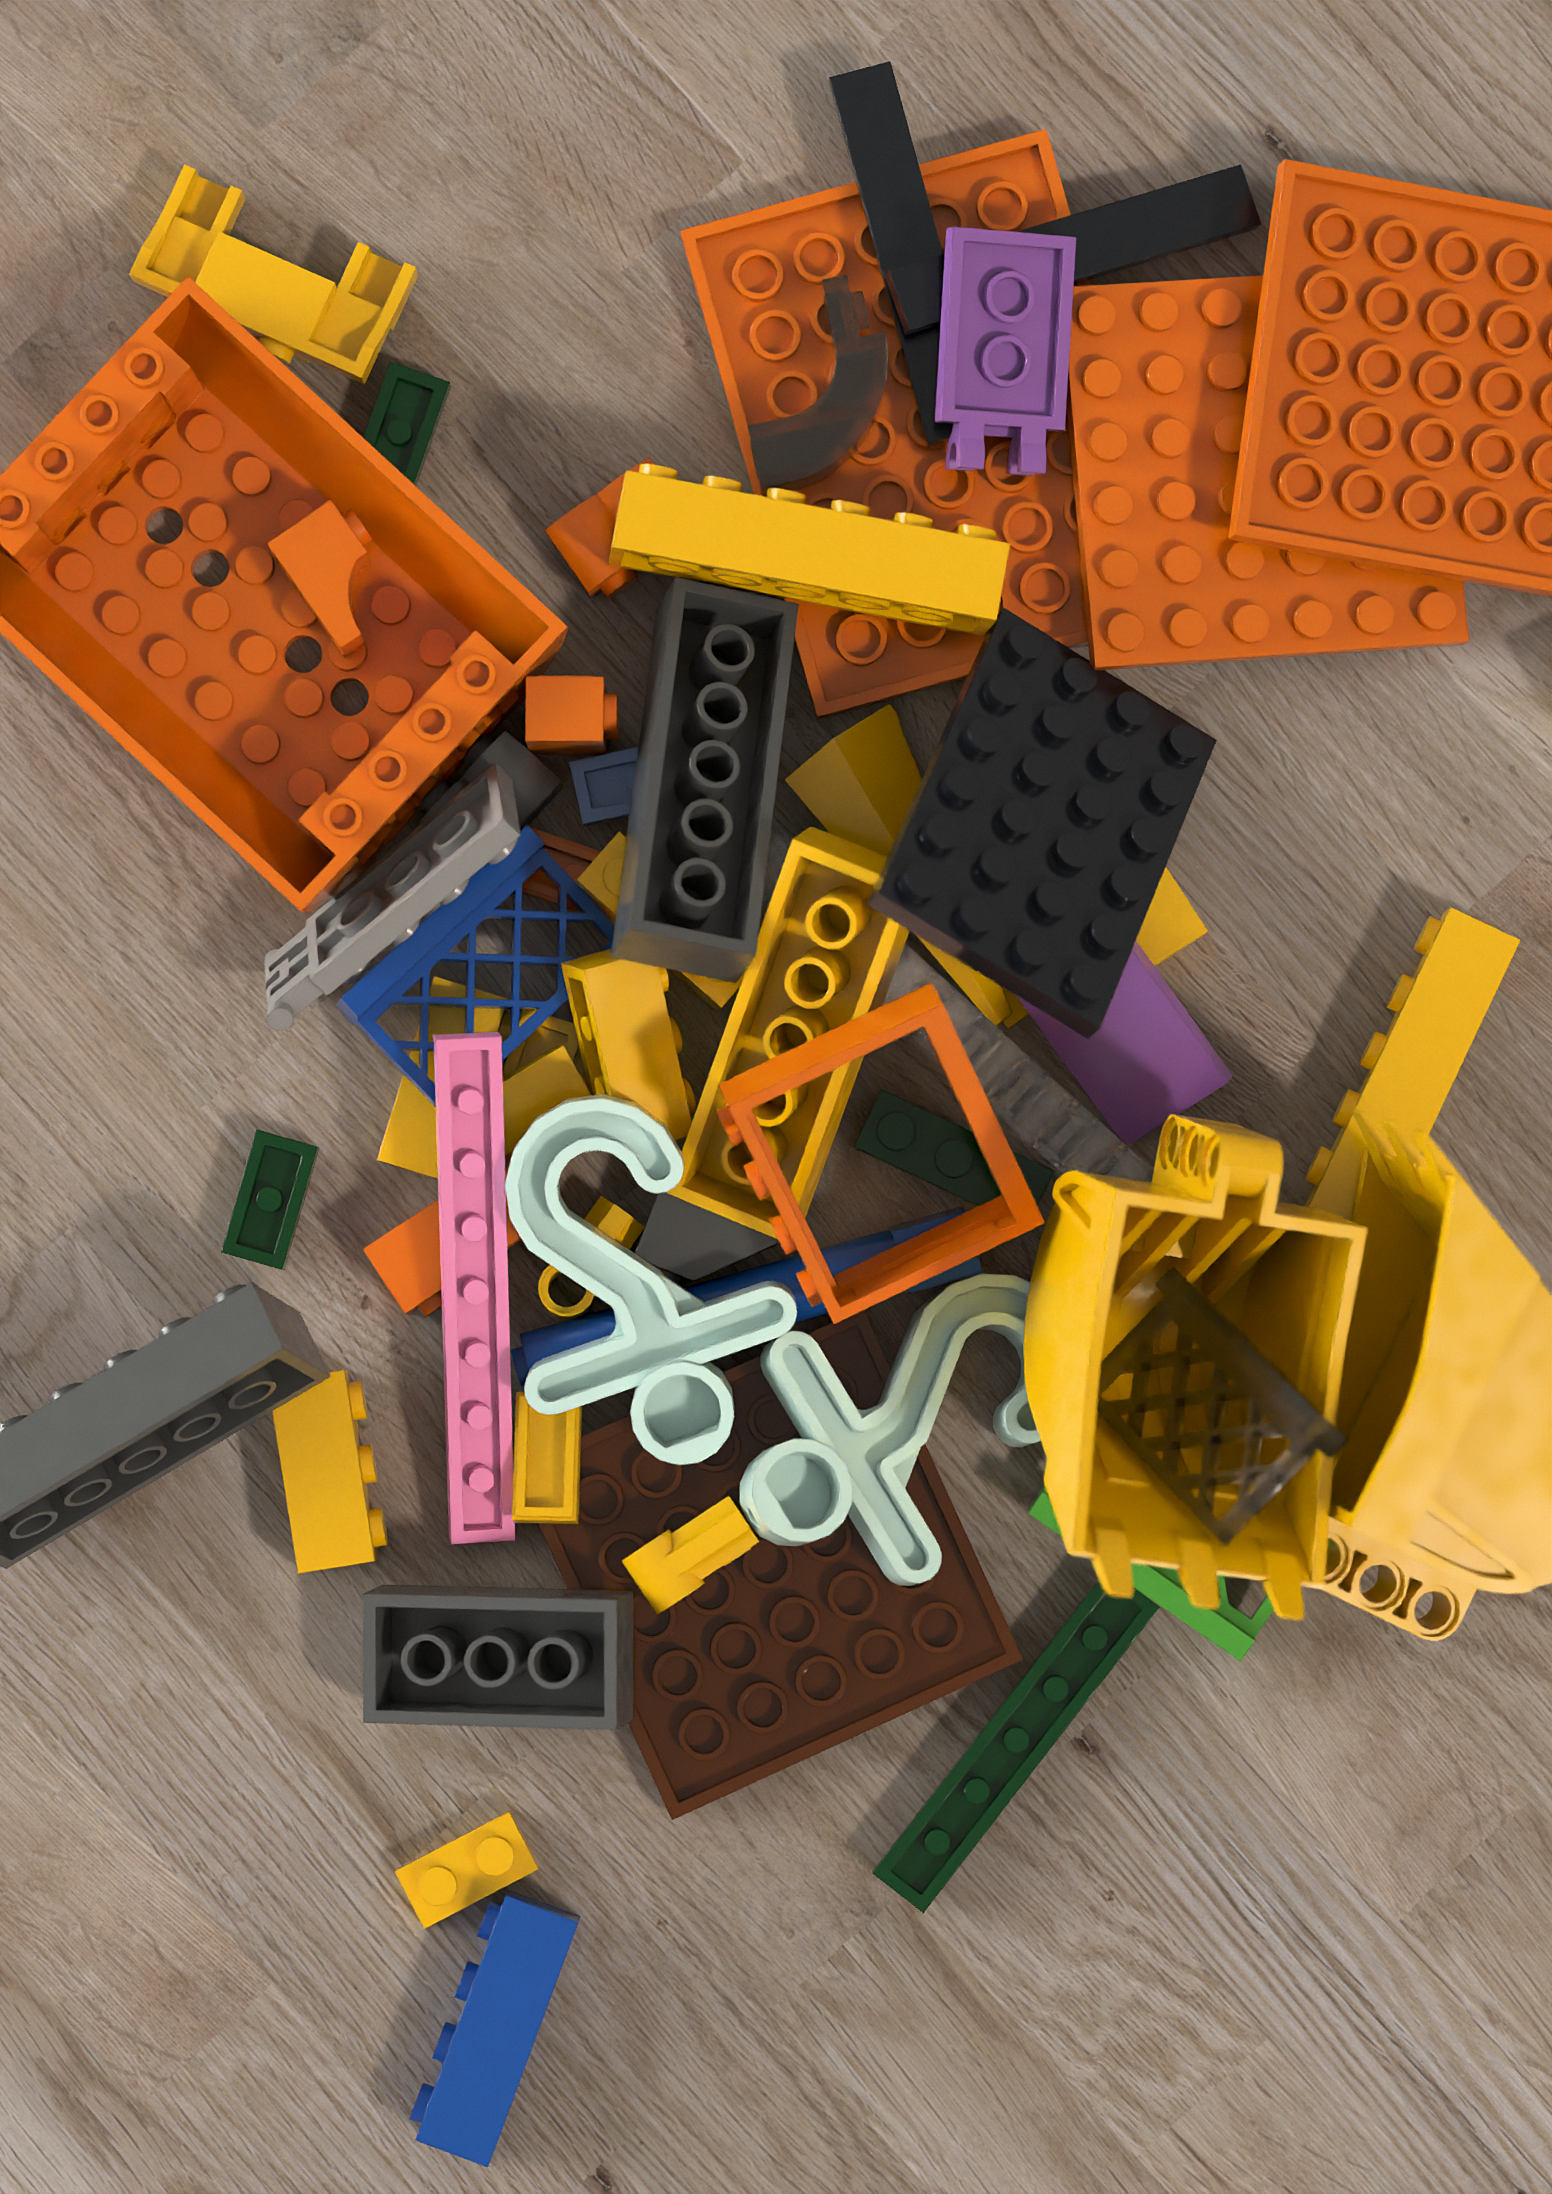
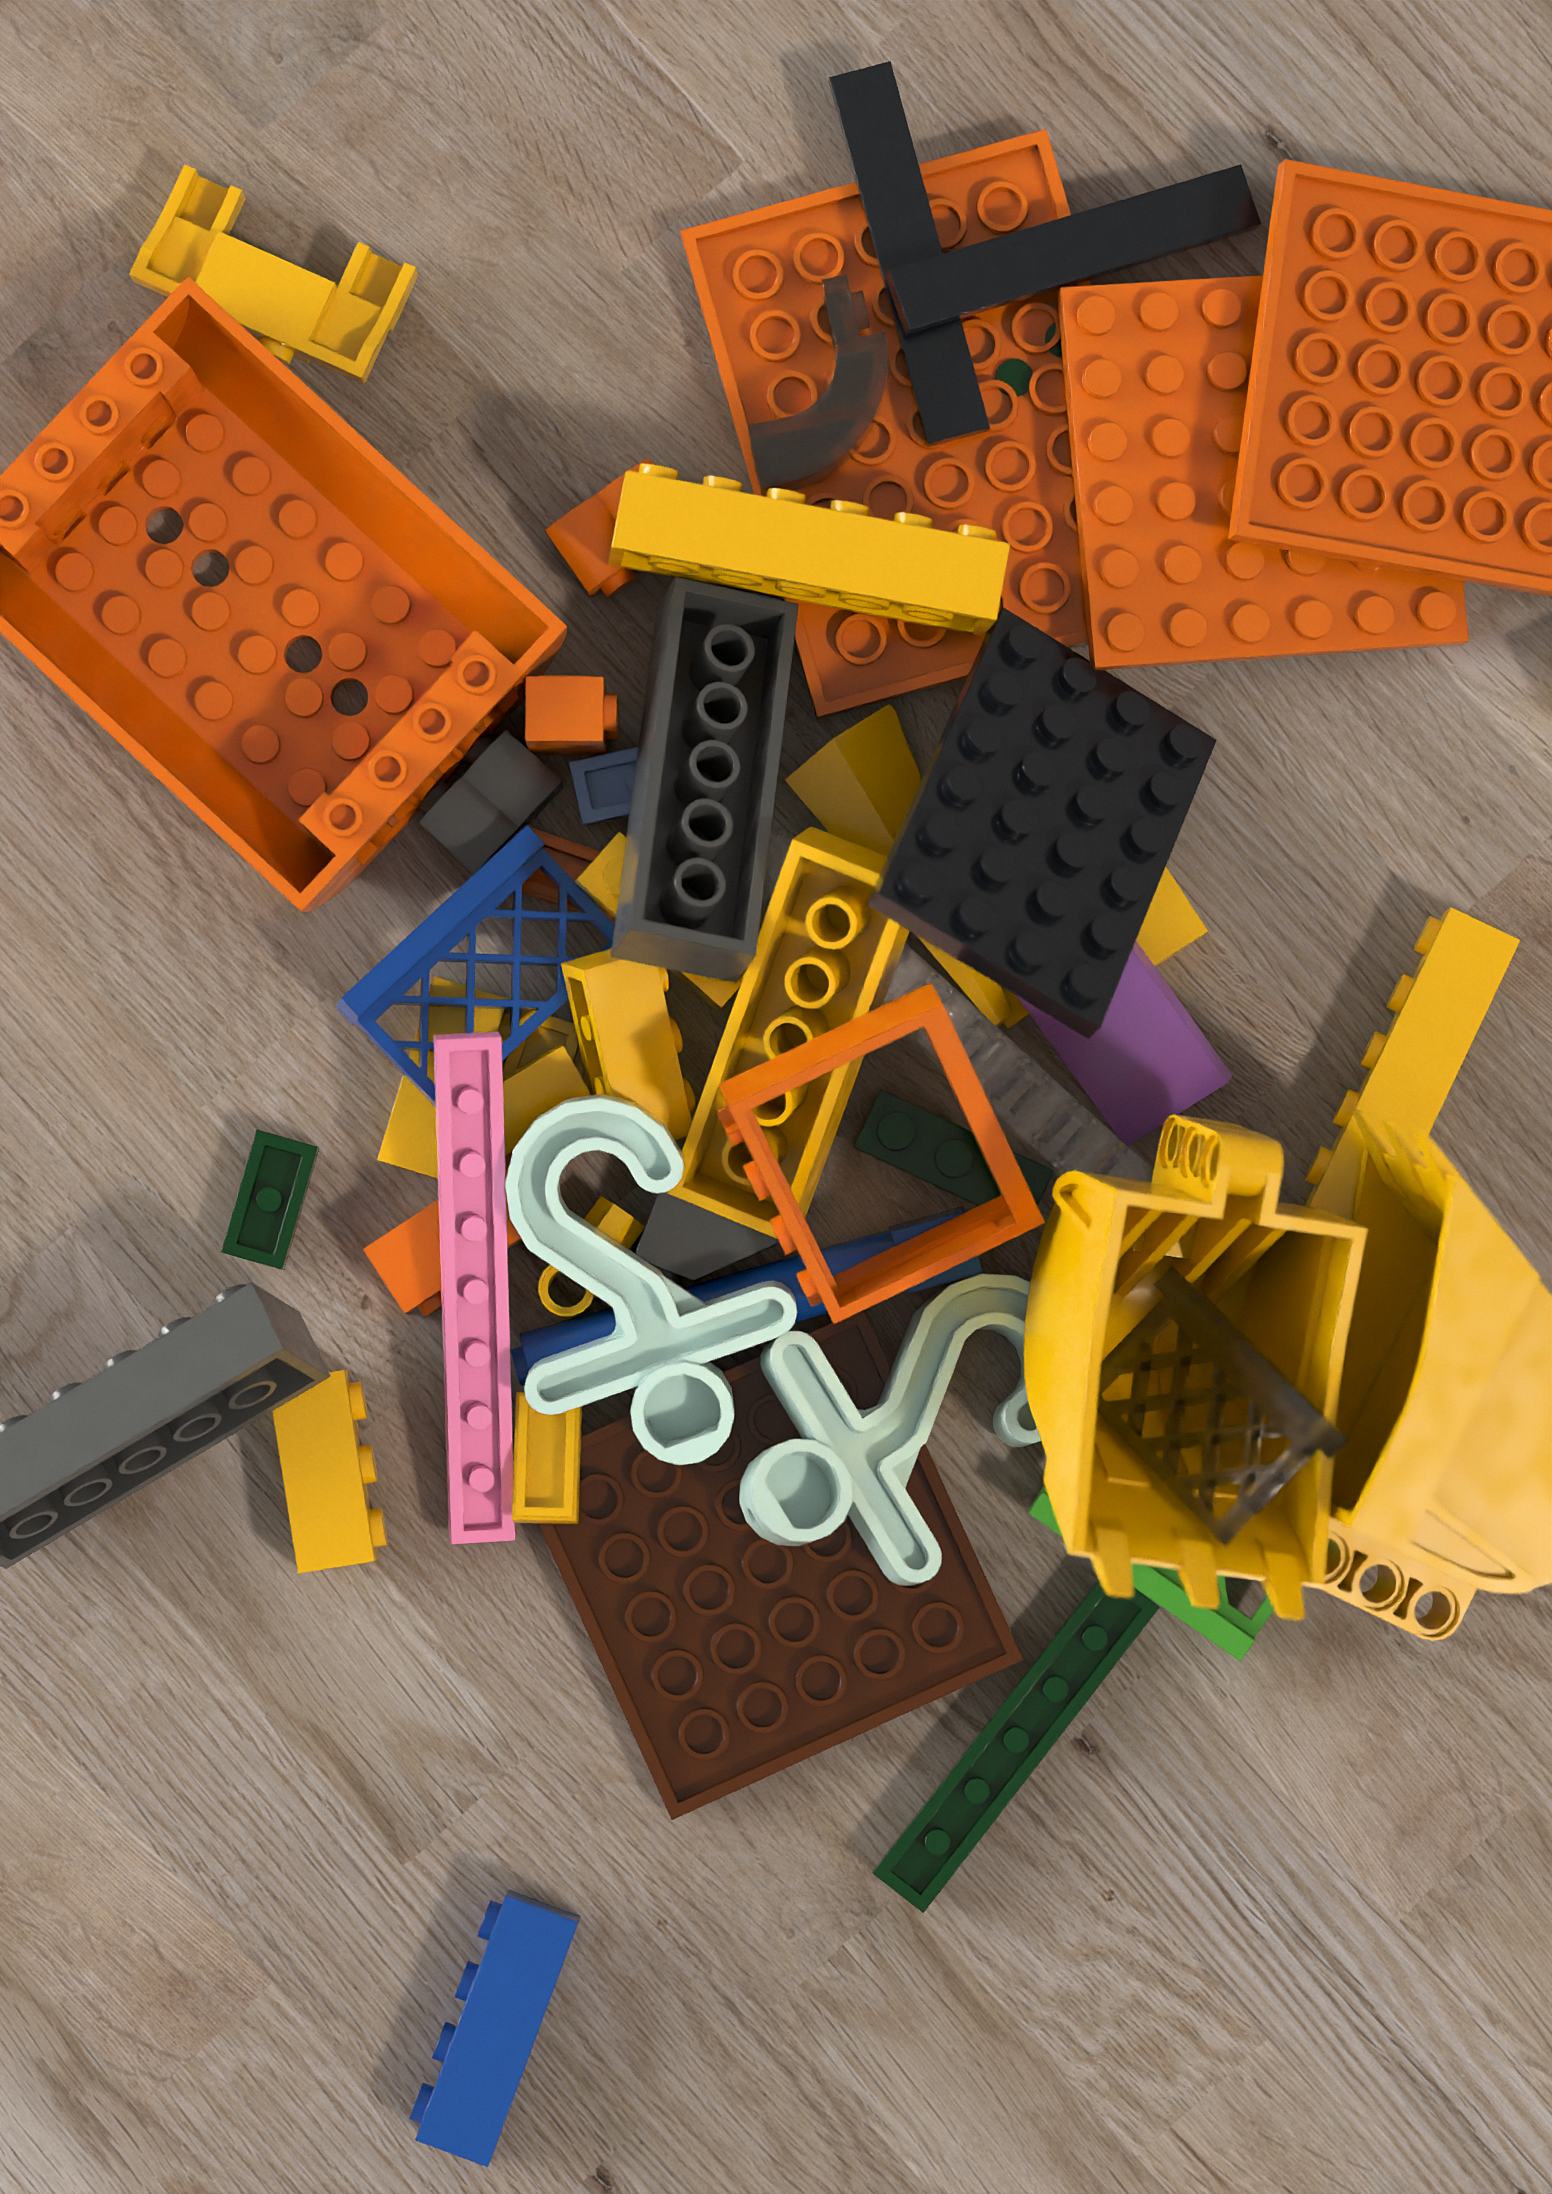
(322, 562): orange arch -> none
(393, 896): light grey hinge -> none
(406, 417): dark green plate -> none
(467, 1869): yellow plate -> none
(498, 1657): dark grey brick -> none
(680, 1560): yellow piece -> none
(1004, 344): medium lavender tile -> none

